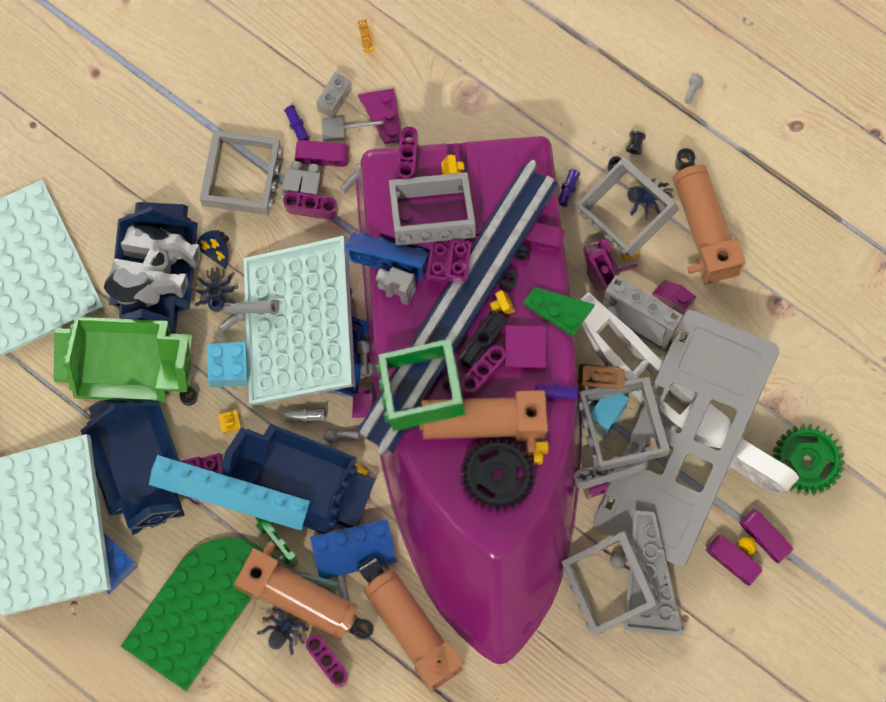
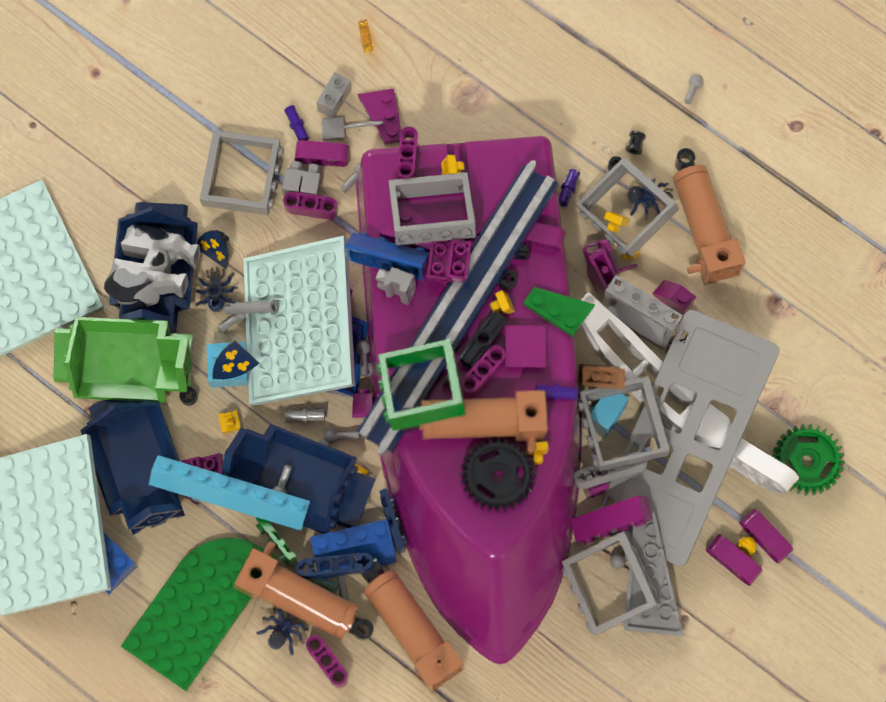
(233, 362): none -> dark blue shield
(283, 479): none -> light grey bar
(335, 569): none -> dark blue beam
(394, 522): none -> dark blue wing
(611, 519): none -> magenta brick
(616, 221): none -> yellow tile

